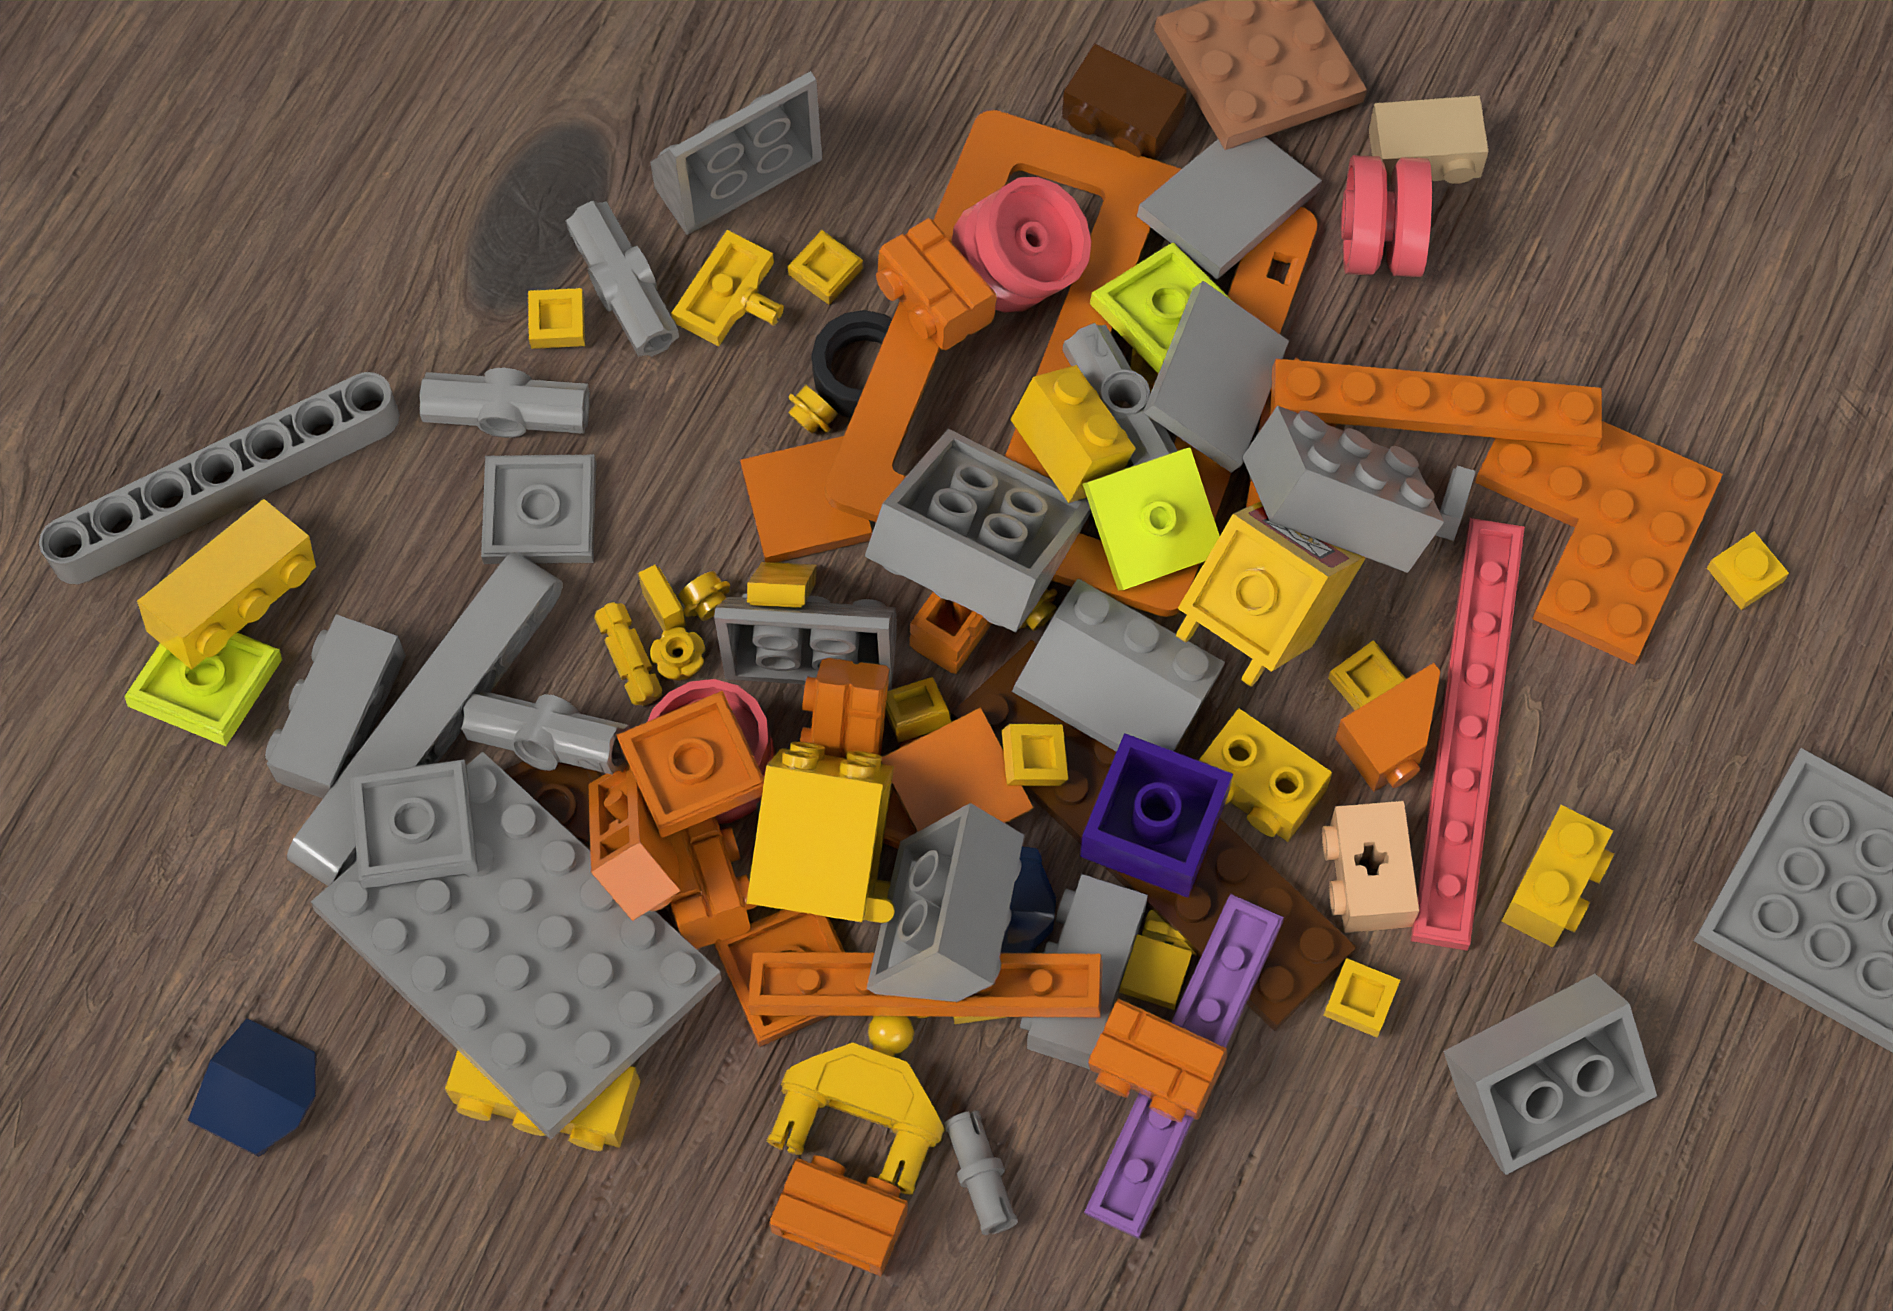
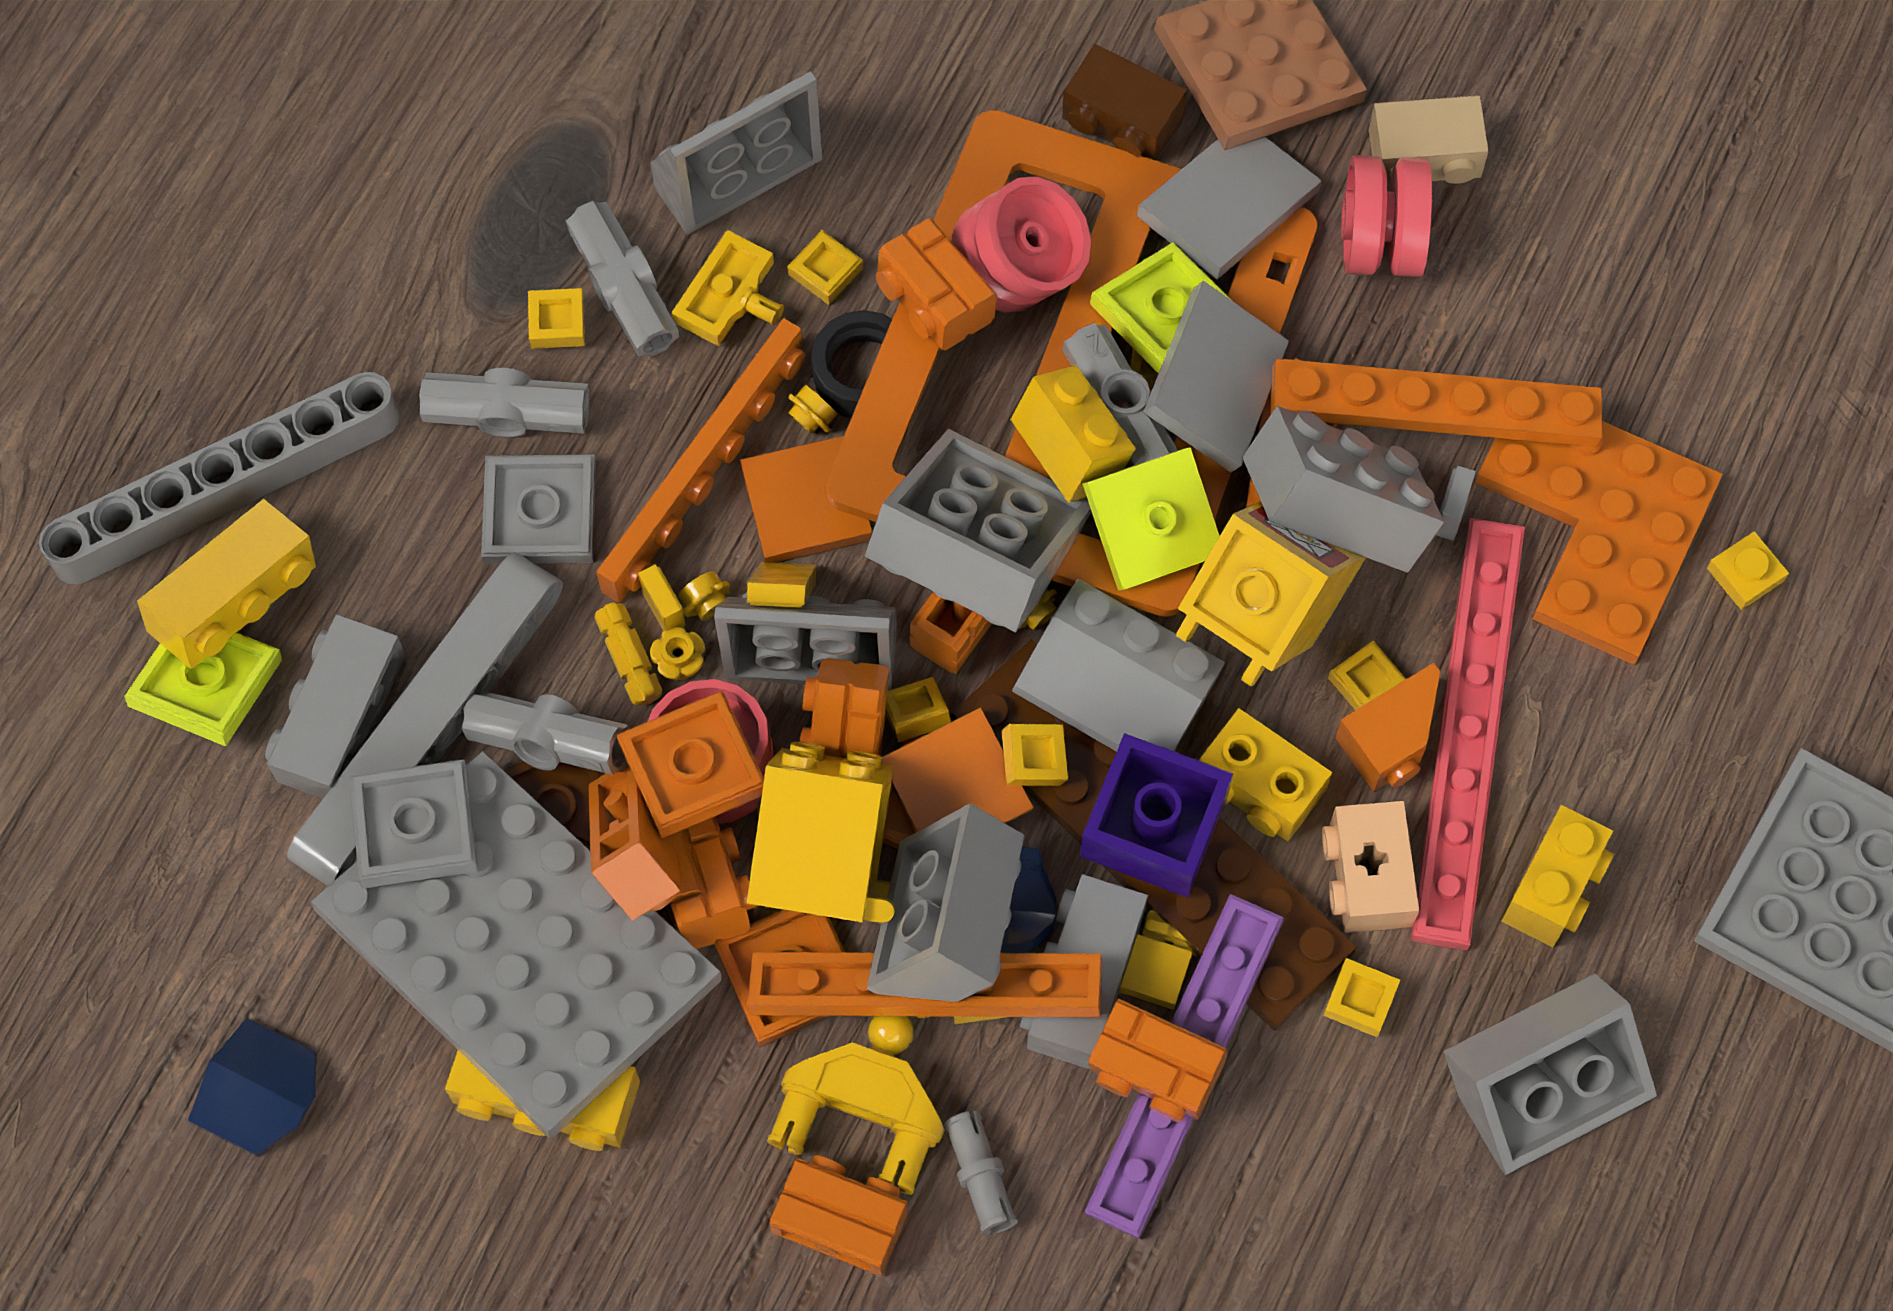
(693, 473): none -> orange plate

